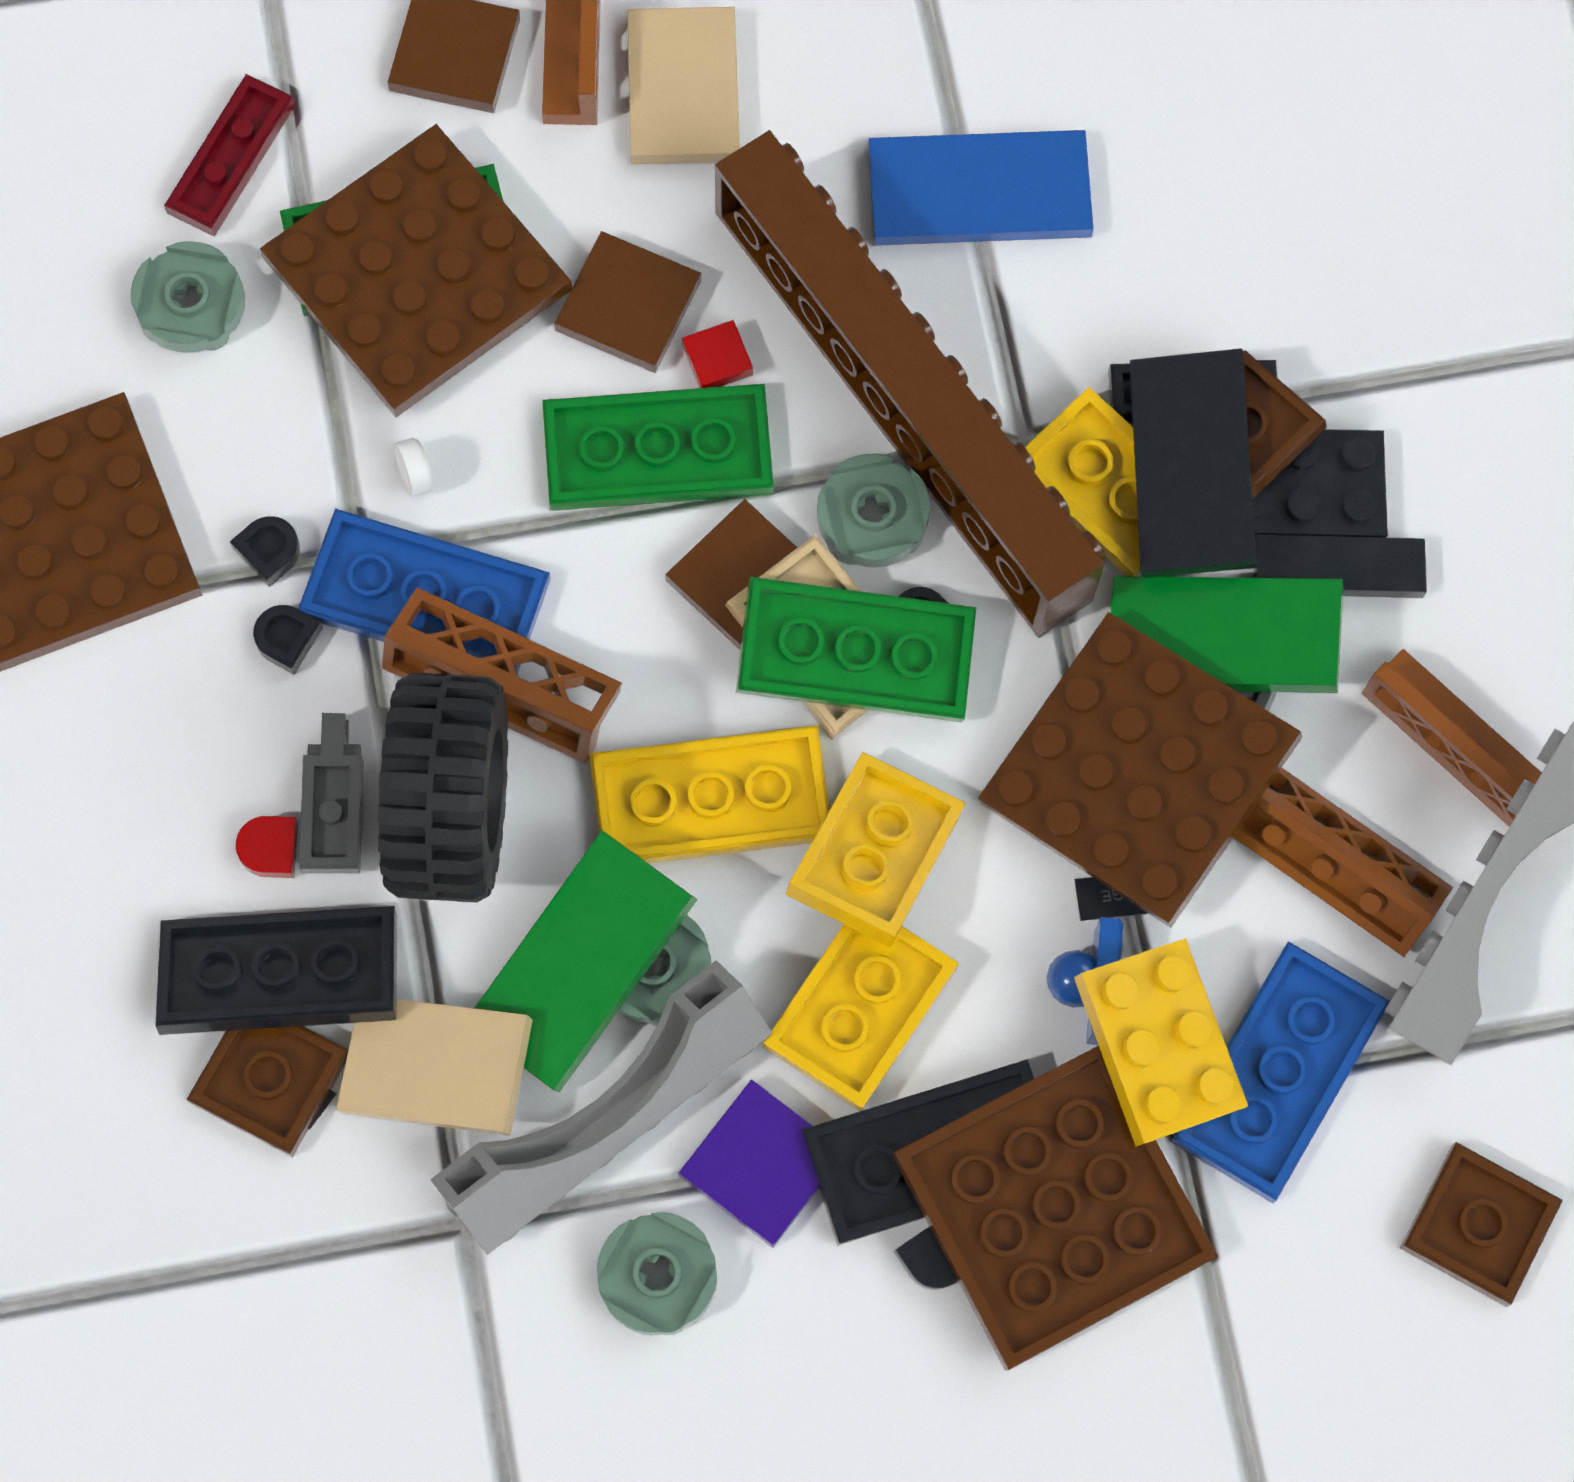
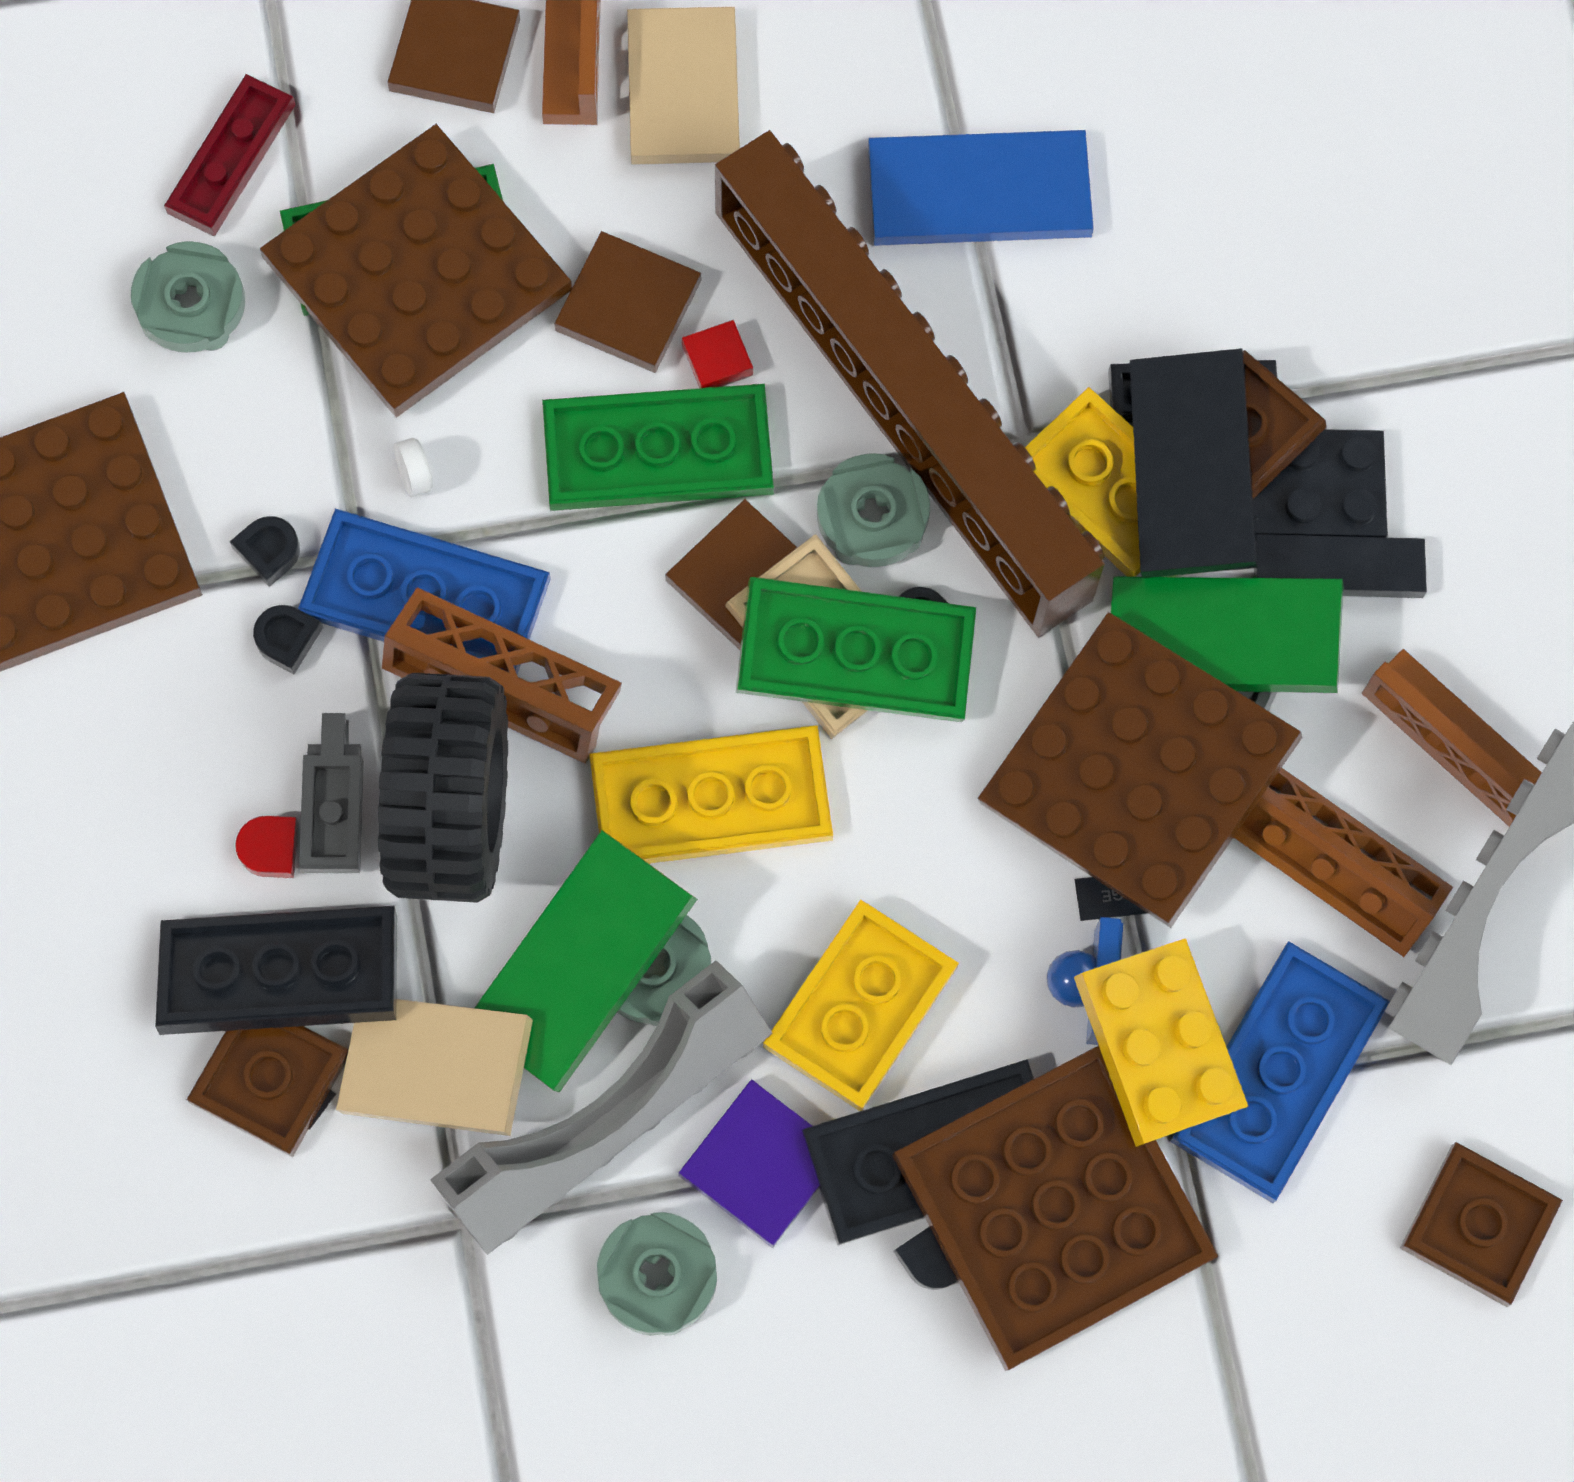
(875, 849): yellow plate -> none

